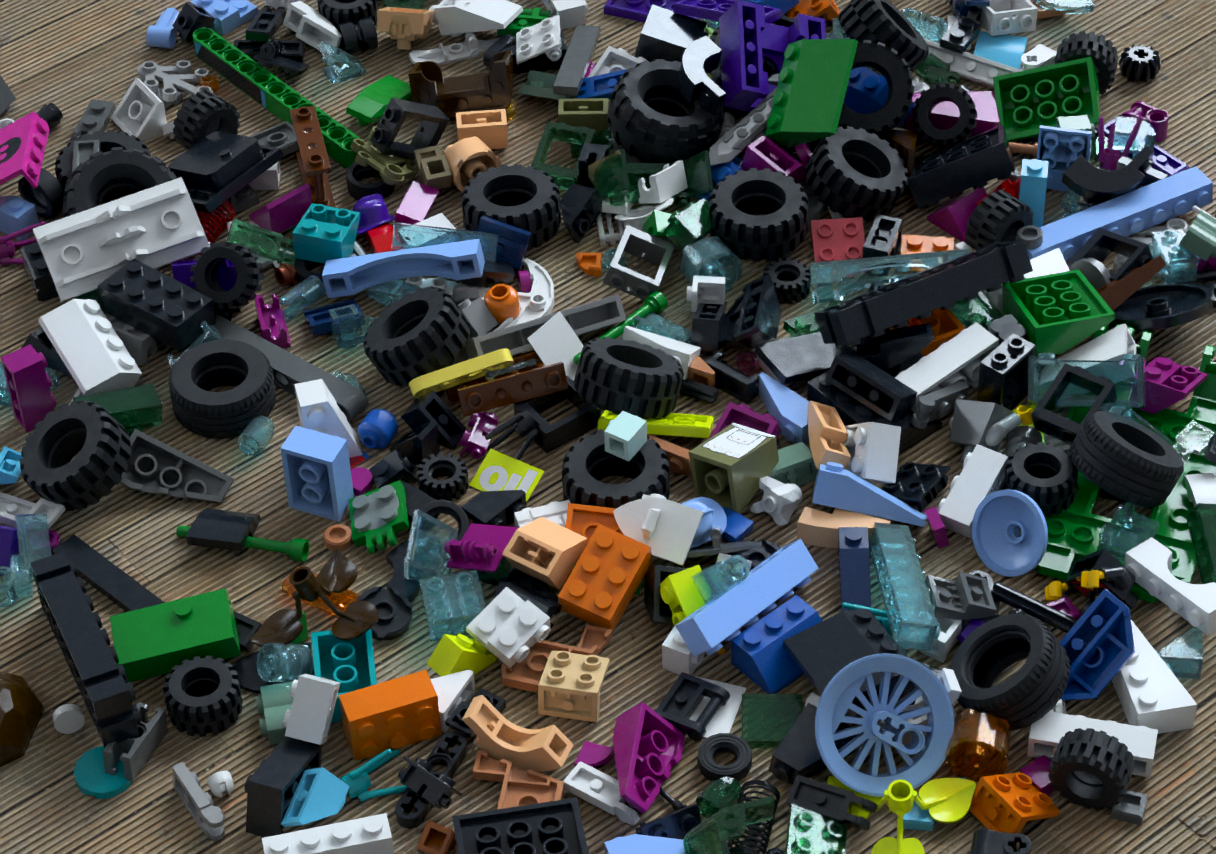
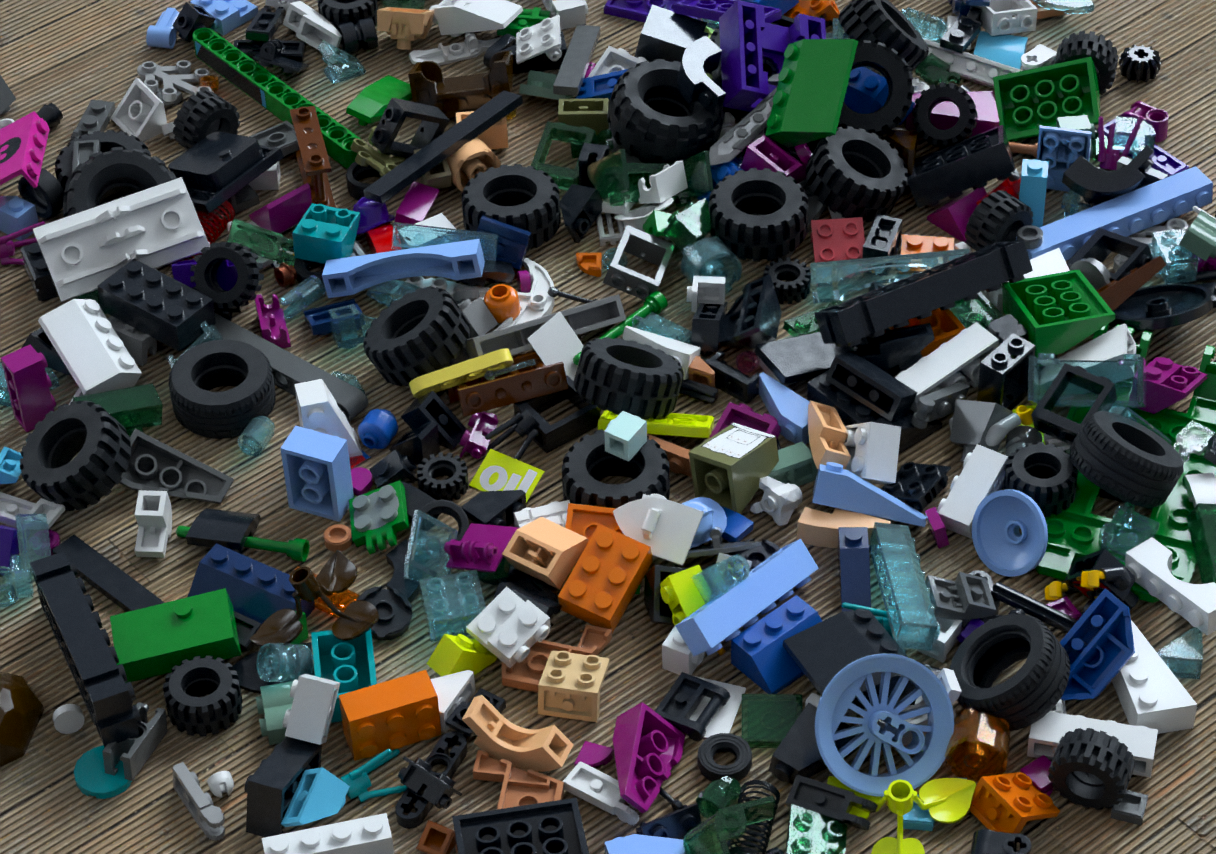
(154, 522): none -> white brick
(251, 585): none -> dark blue slope
(442, 147): none -> black tile
(554, 292): none -> black hinge

